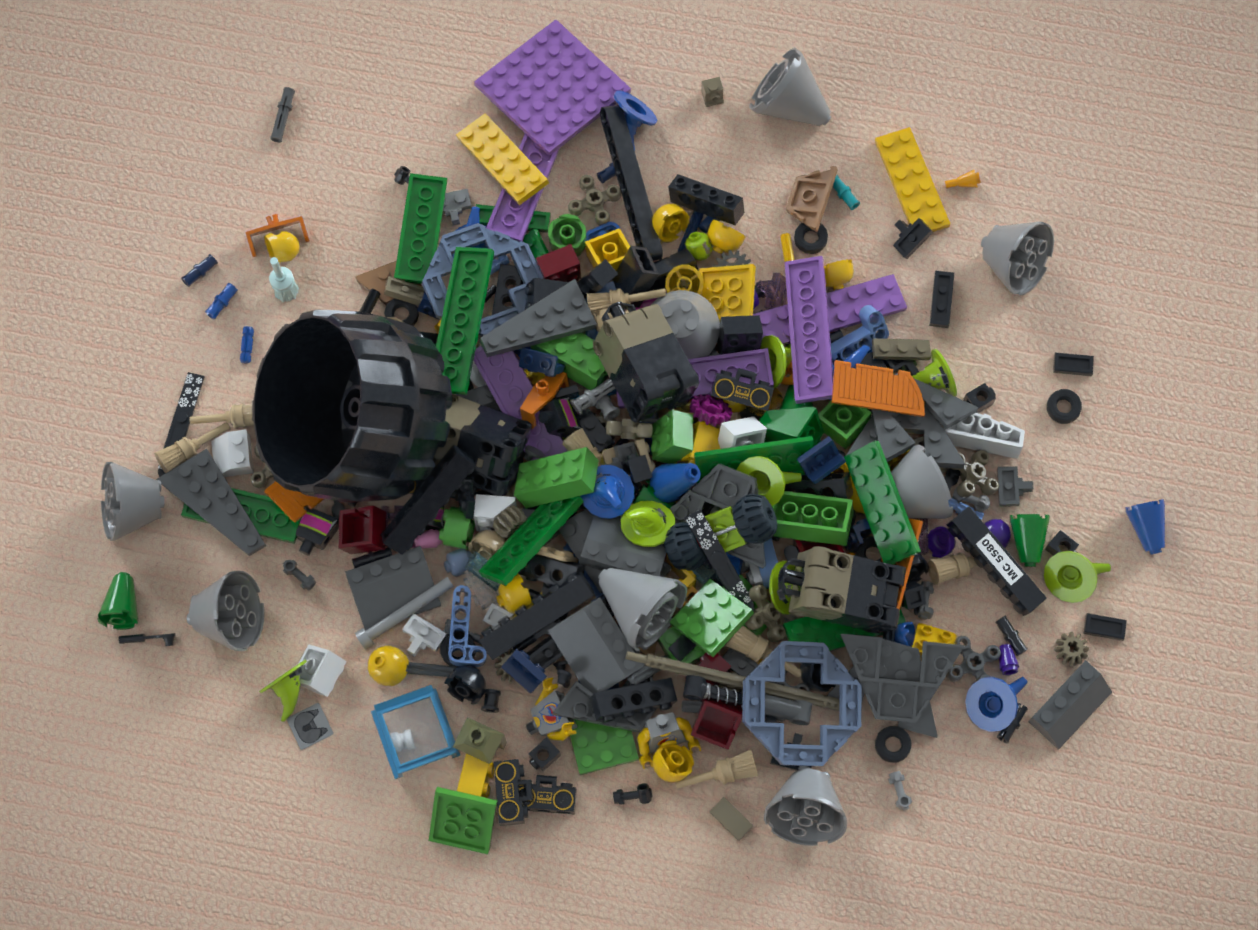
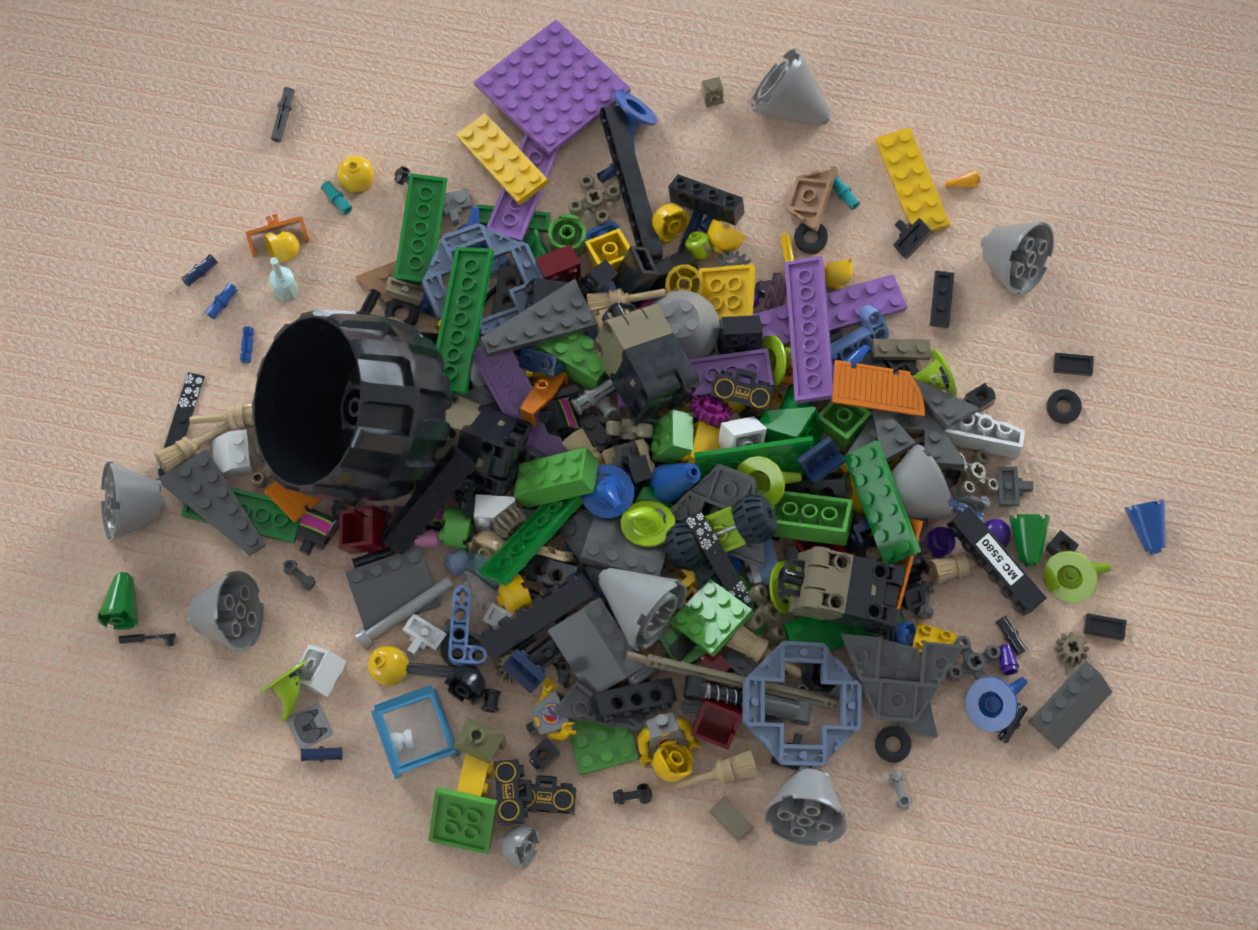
(321, 754): none -> dark blue pin
(336, 197): none -> teal pin
(355, 174): none -> yellow cylinder
(519, 846): none -> light grey cylinder

